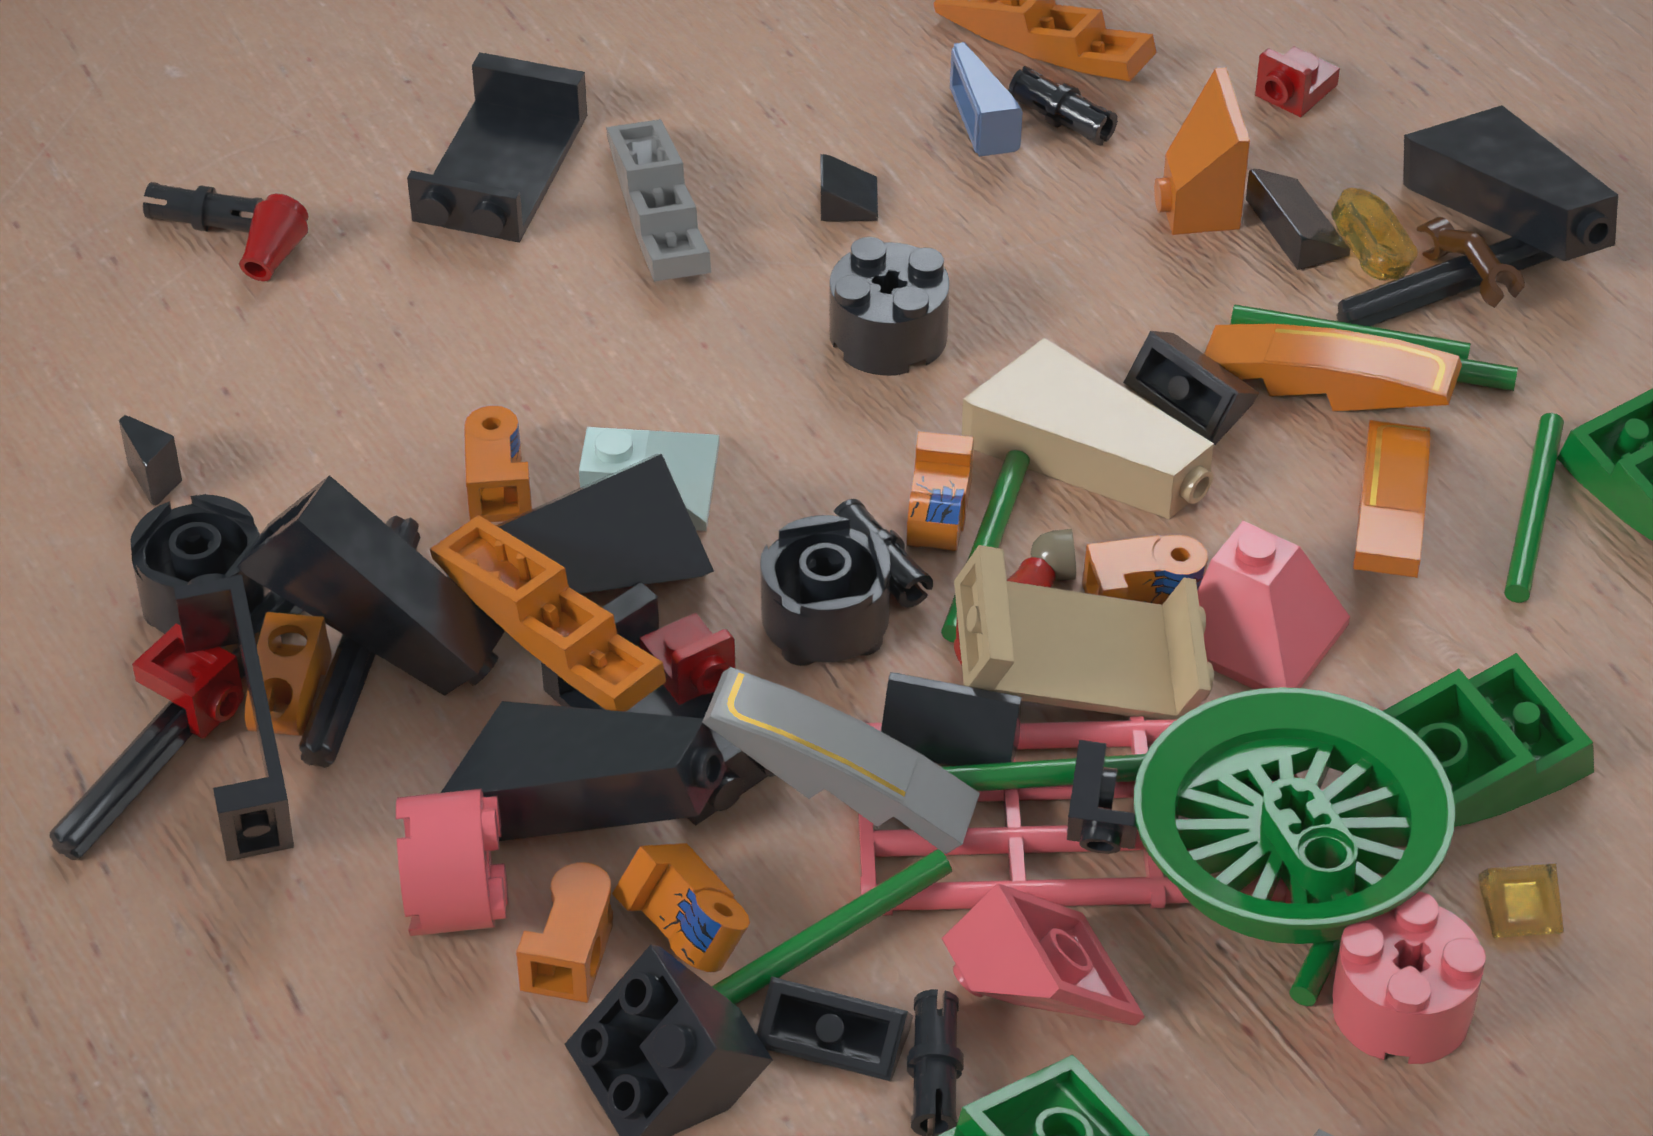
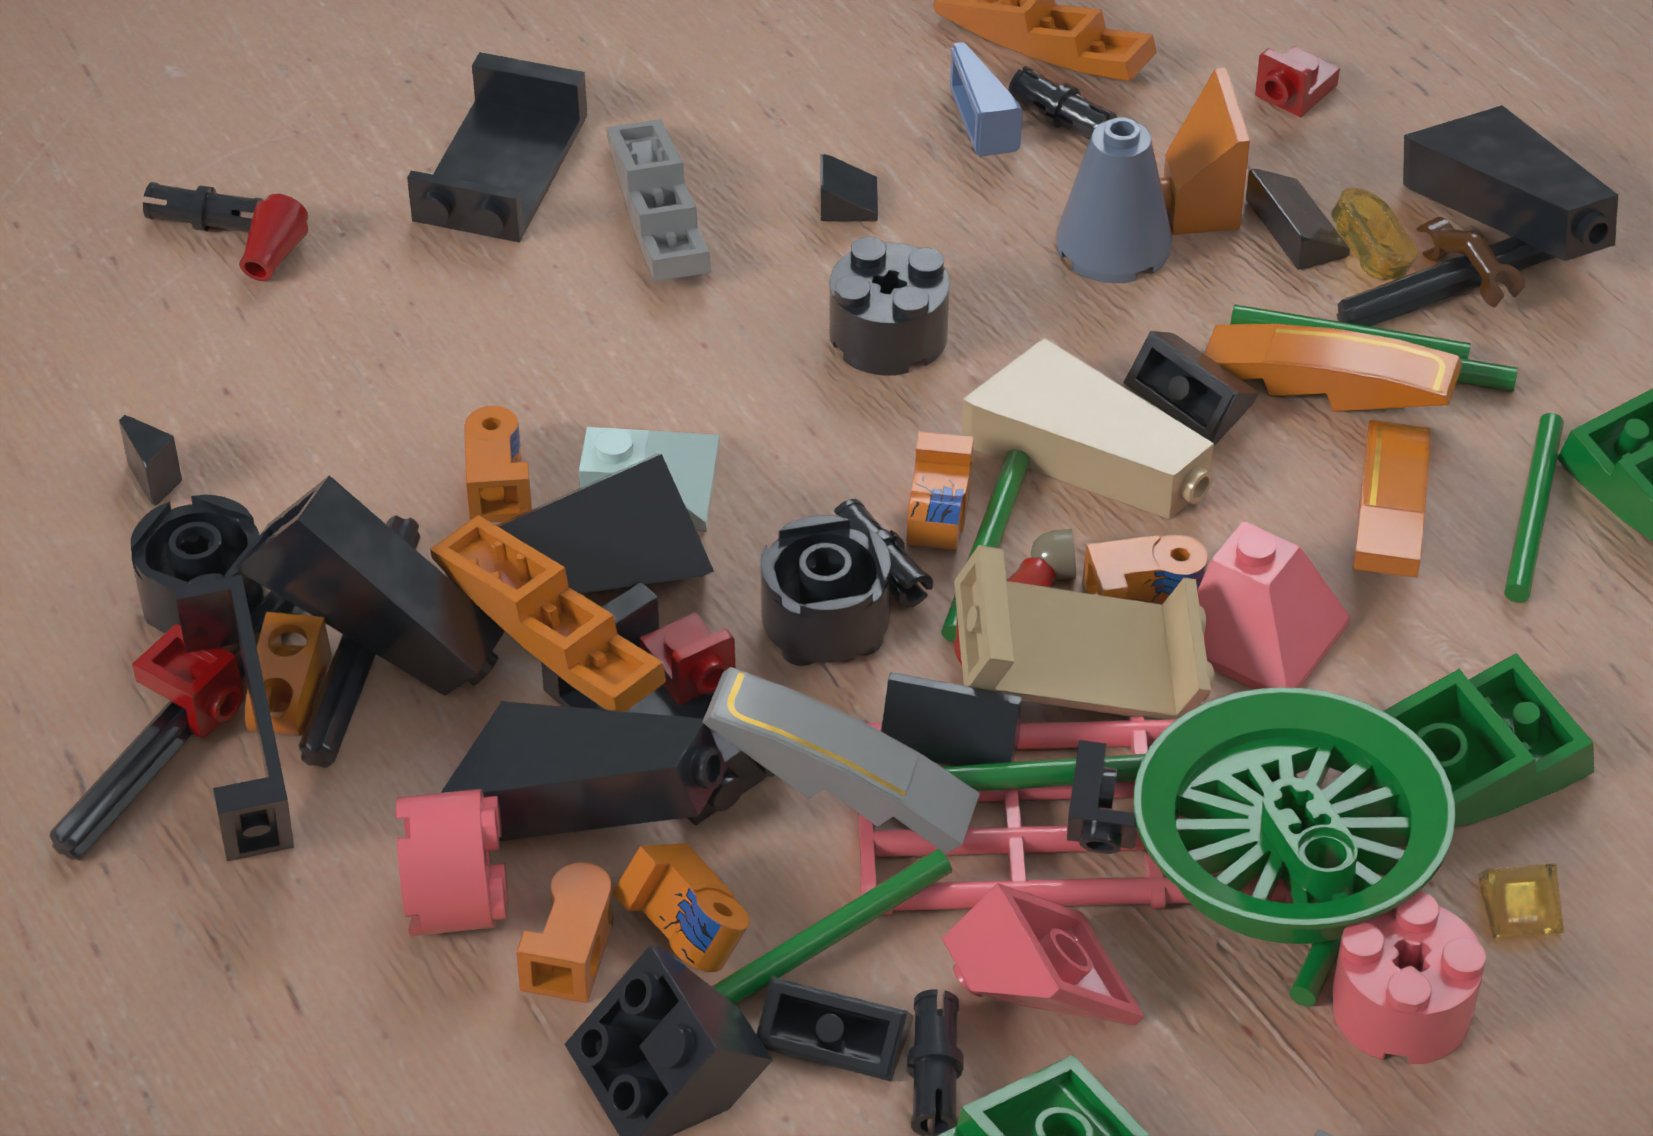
(1116, 207): none -> sand blue cone

